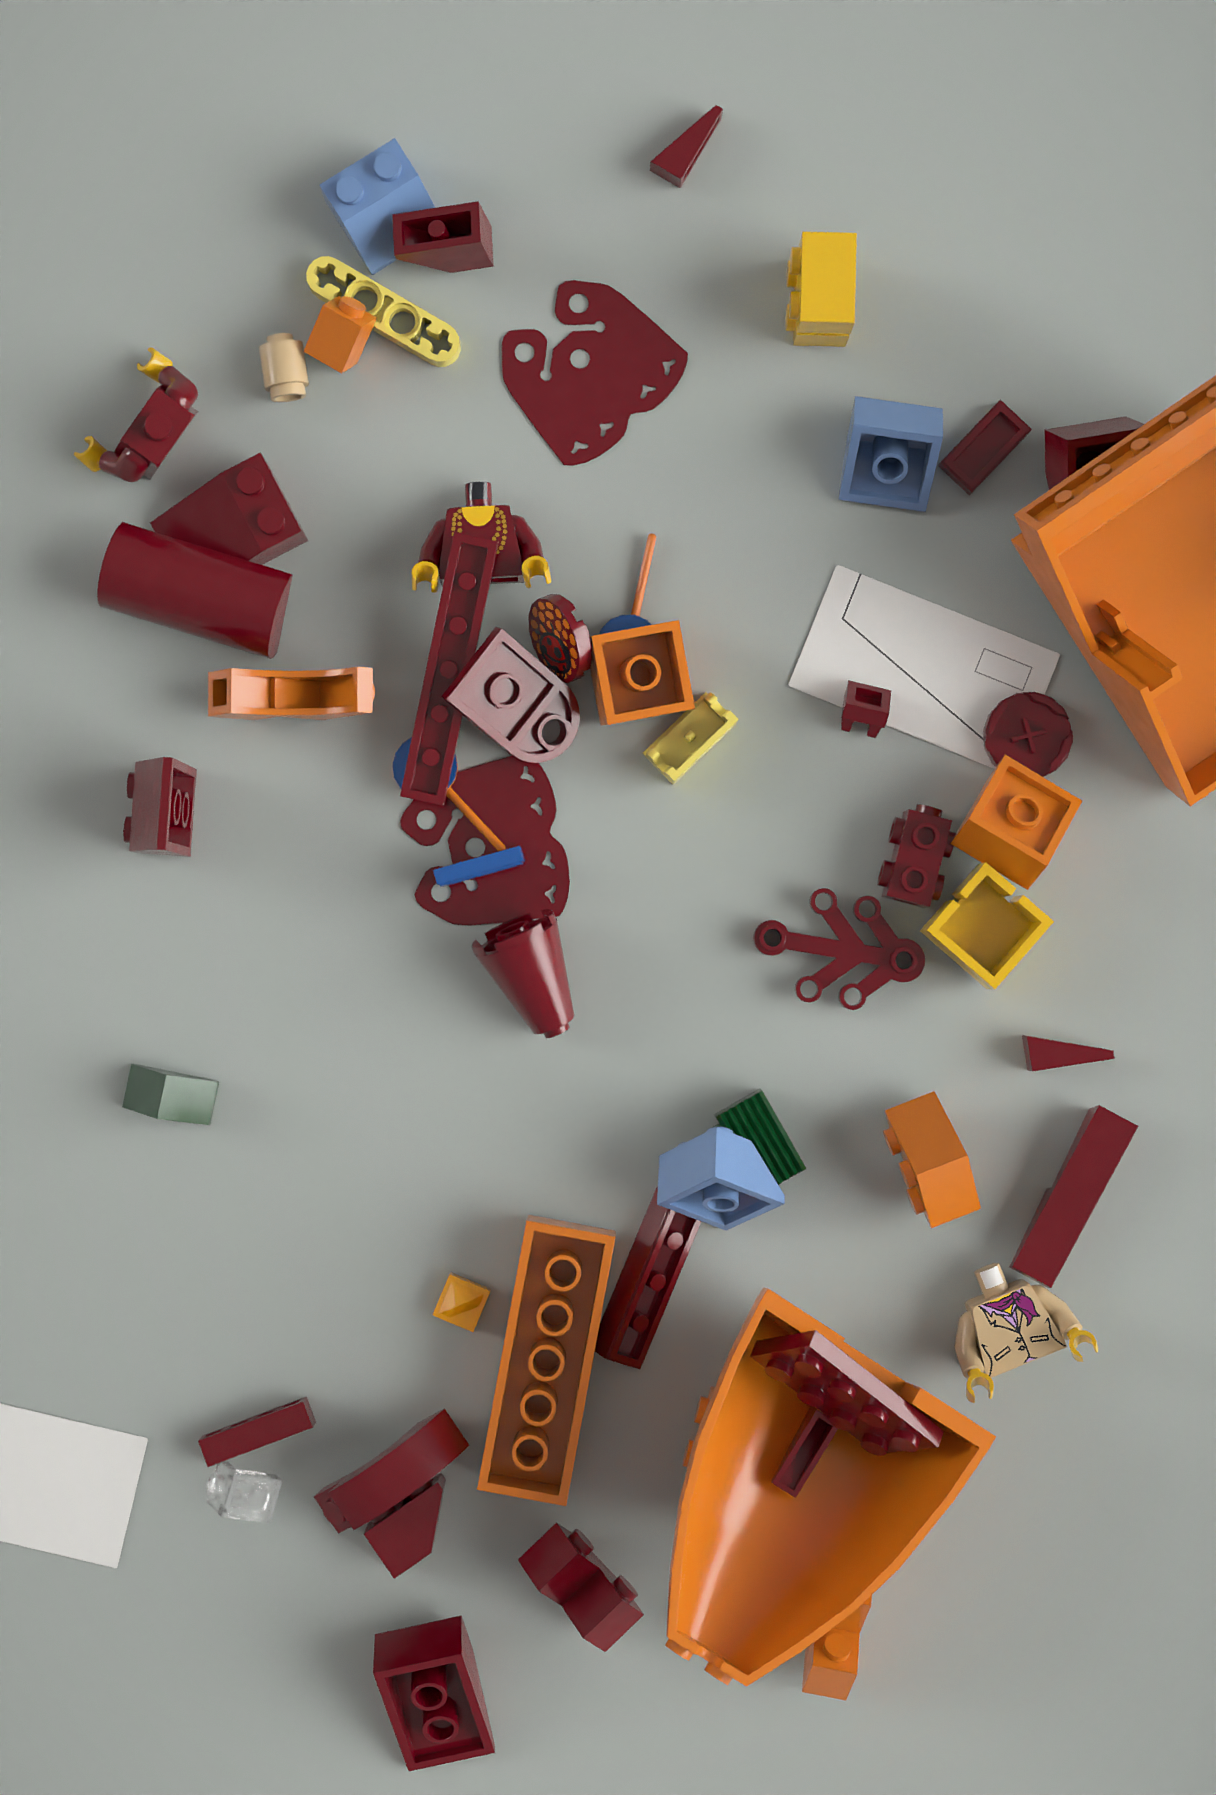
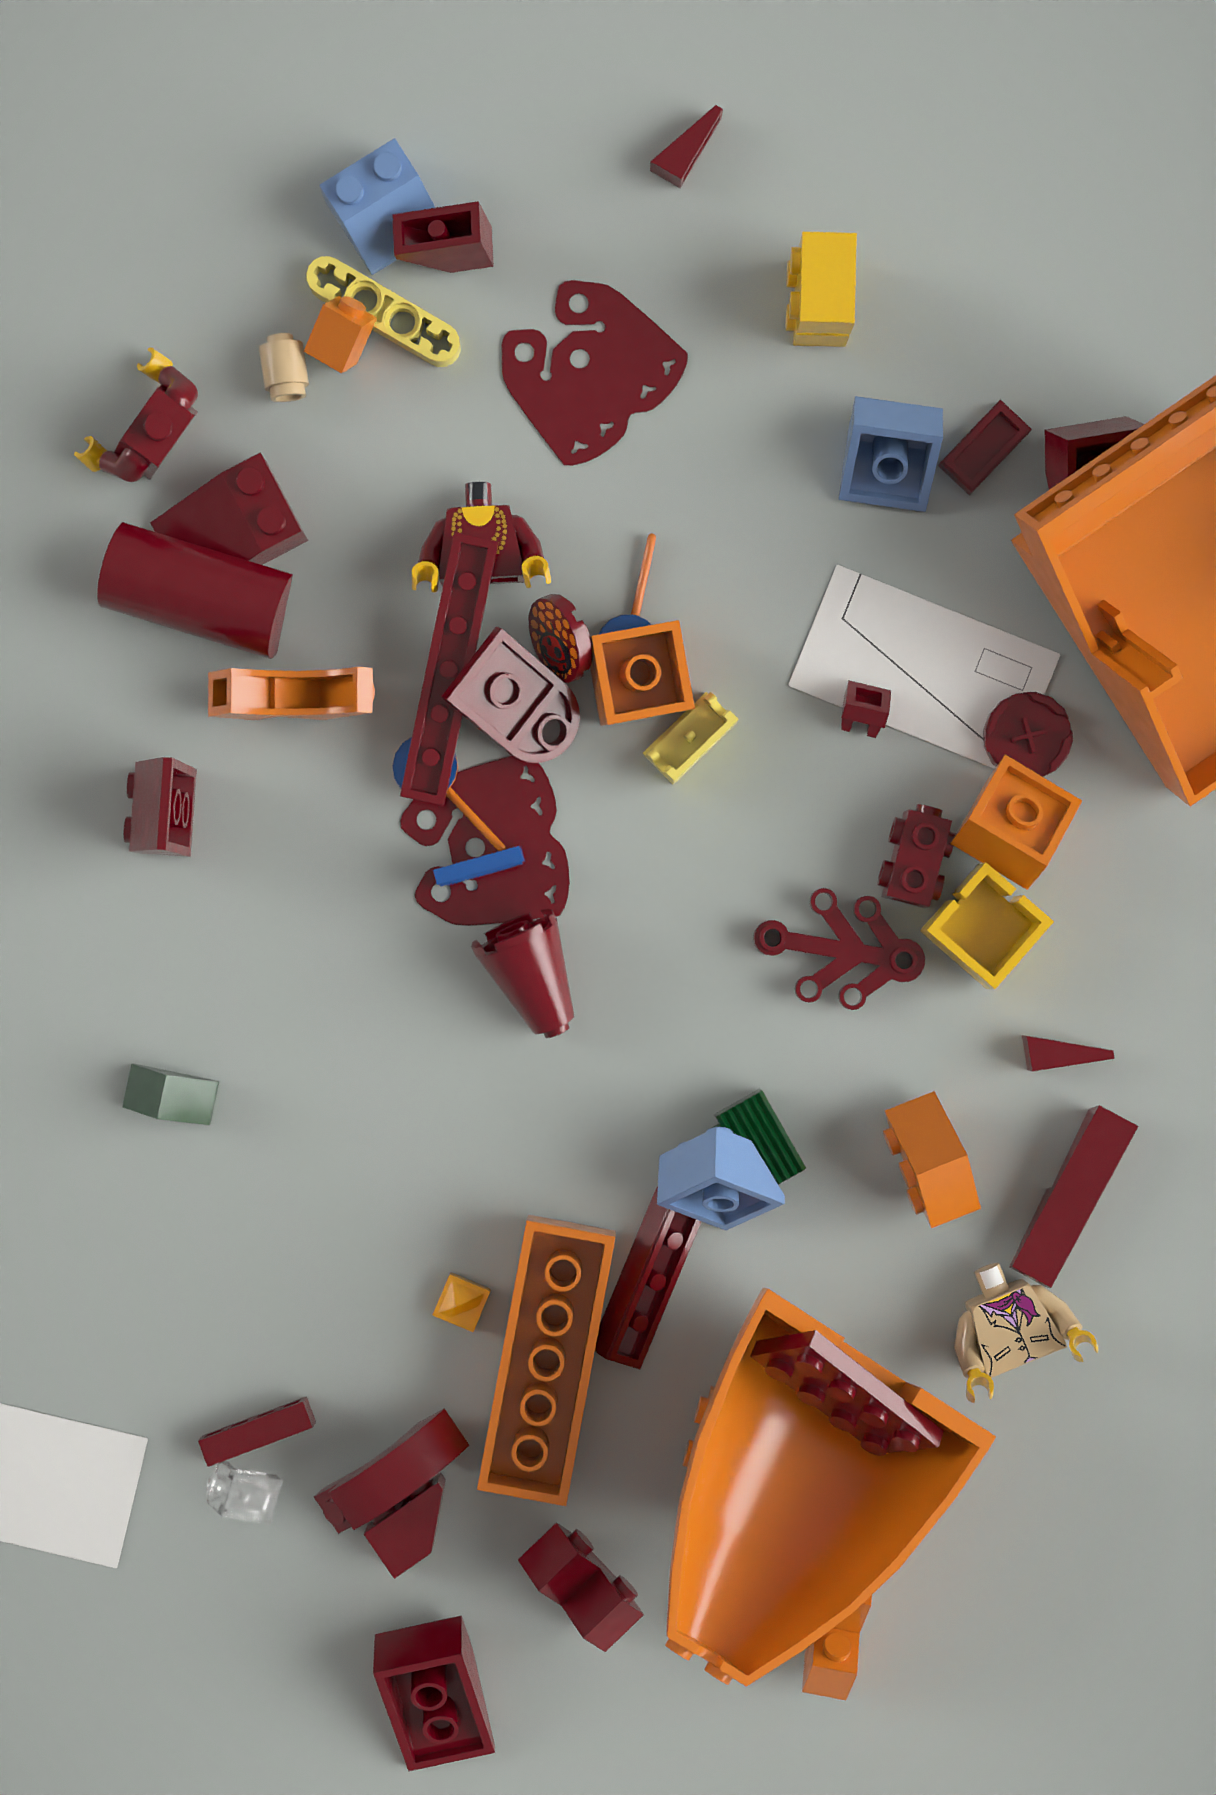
(804, 1452): dark red piece -> none

